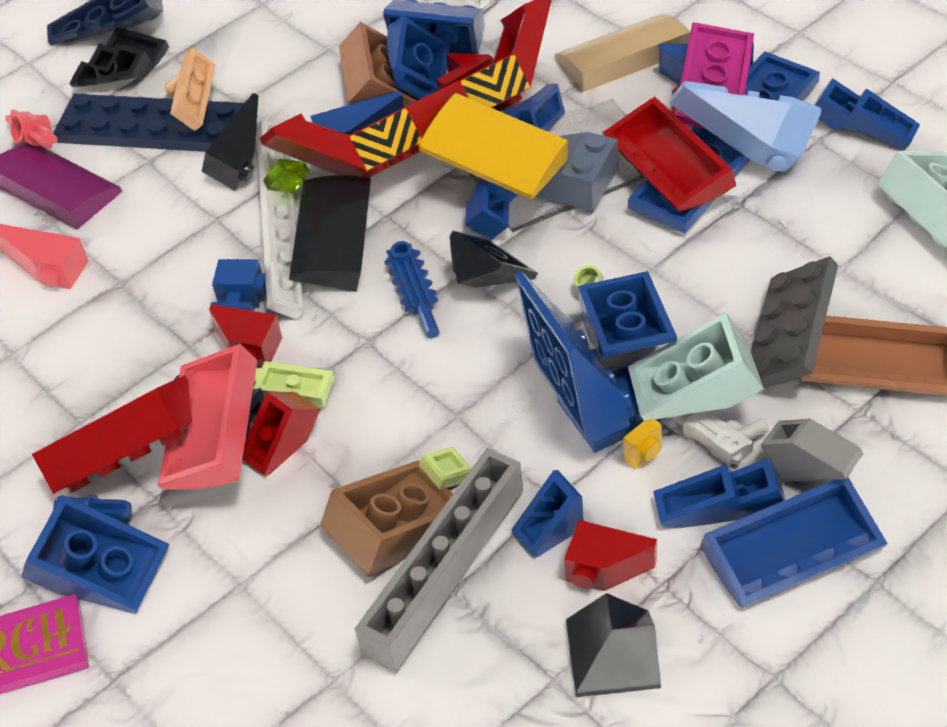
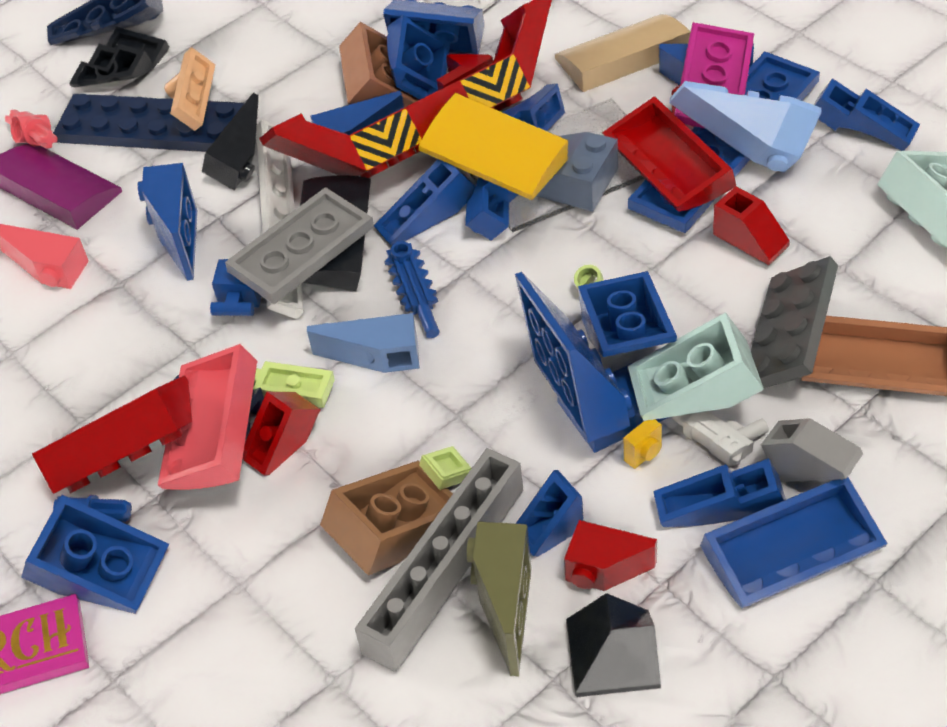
(171, 212): none -> blue slope
(252, 329): red slope -> none
(286, 176): clear neon green plate -> none
(299, 245): none -> light grey plate
(371, 343): none -> medium blue slope
(426, 203): none -> blue slope
(483, 263): black slope -> none
(503, 578): none -> olive slope
(749, 225): none -> red slope

